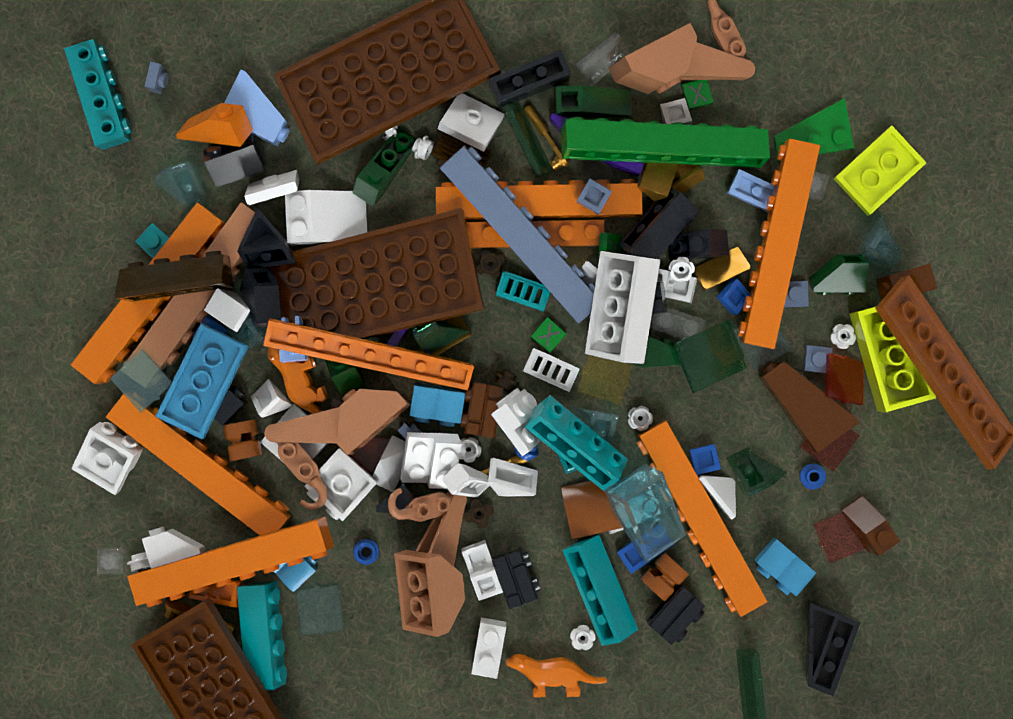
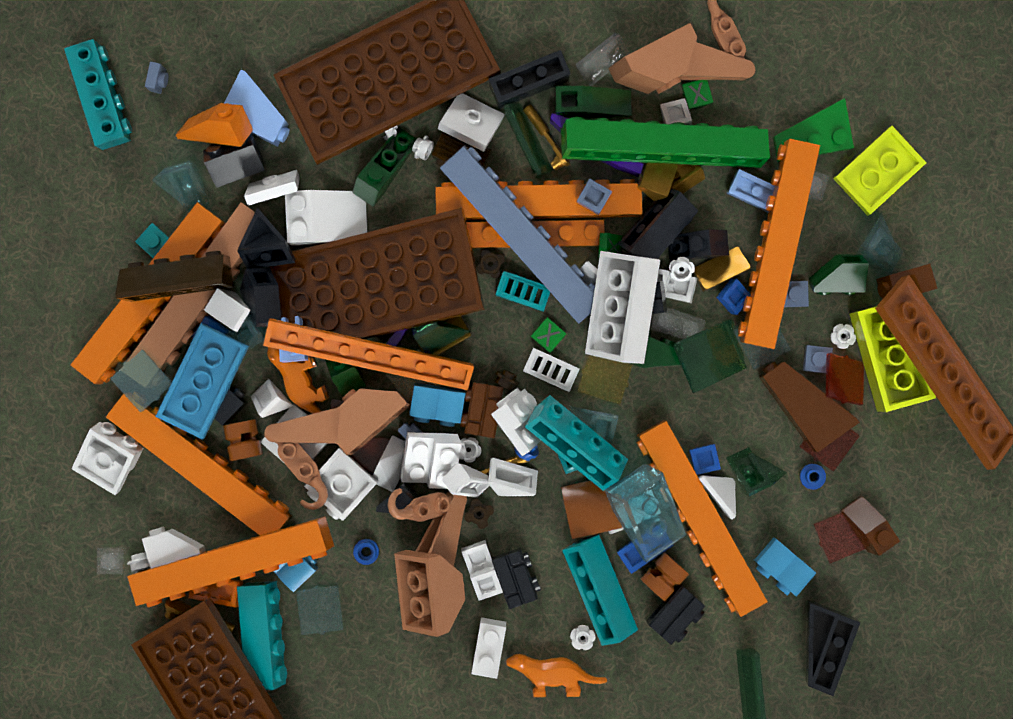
(633, 420): white plate -> none

